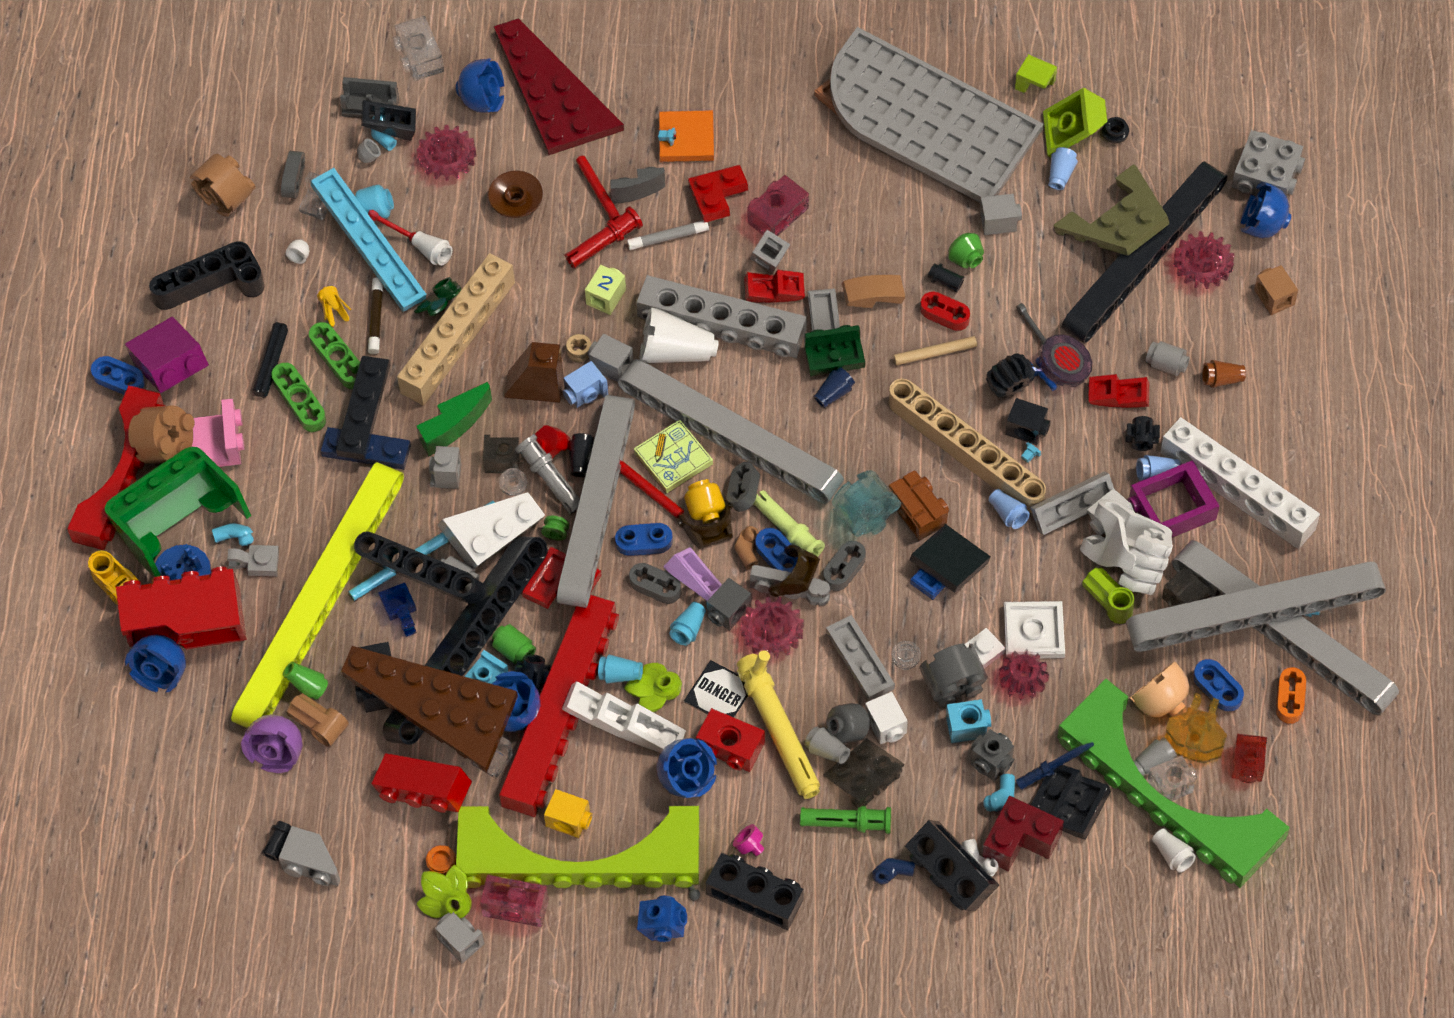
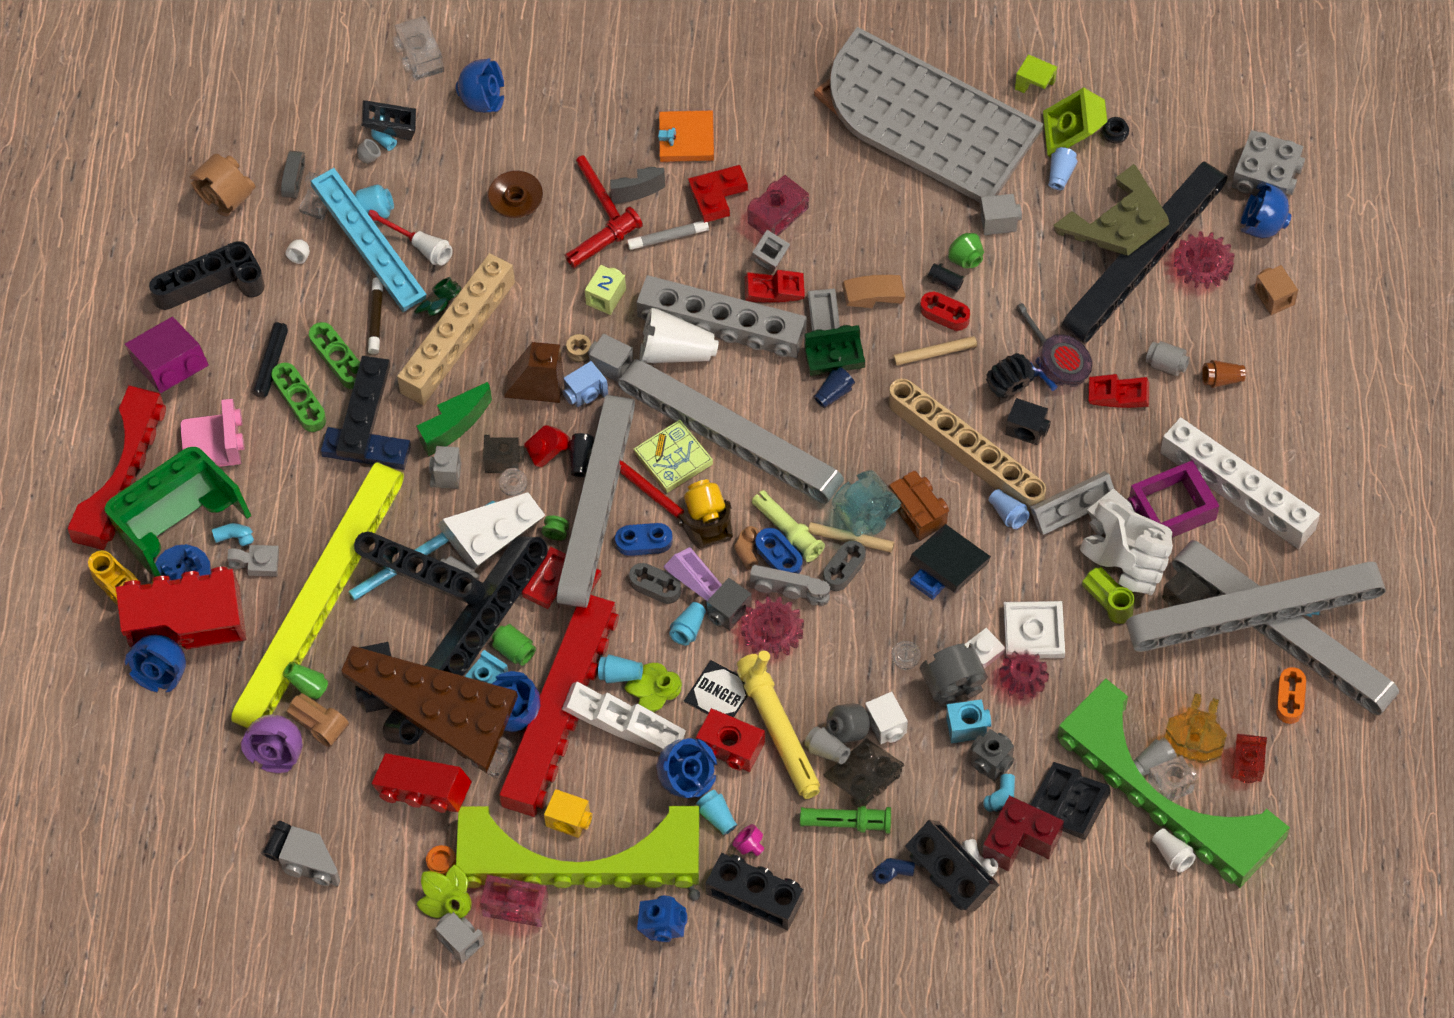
(120, 374): blue plate -> none
(160, 433): medium nougat brick -> none
(330, 299): yellow piece -> none
(370, 90): dark grey hinge -> none
(399, 604): clear blue plate -> none
(446, 152): clear pink gear -> none
(534, 668): black gear -> none
(542, 464): light grey pin -> none
(557, 100): dark red wing -> none
(716, 811): none -> medium azure cone
(743, 486): dark grey beam -> none
(800, 577): dark brown helmet -> none
(845, 536): none -> tan bar
(860, 658): light grey plate -> none
(1030, 452): medium azure piece -> none
(1048, 768): dark blue piece -> none
(1142, 433): black gear -> none
(1153, 465): light blue cone -> none
(1163, 693): light nougat cylinder -> none
(1219, 686): blue plate -> none

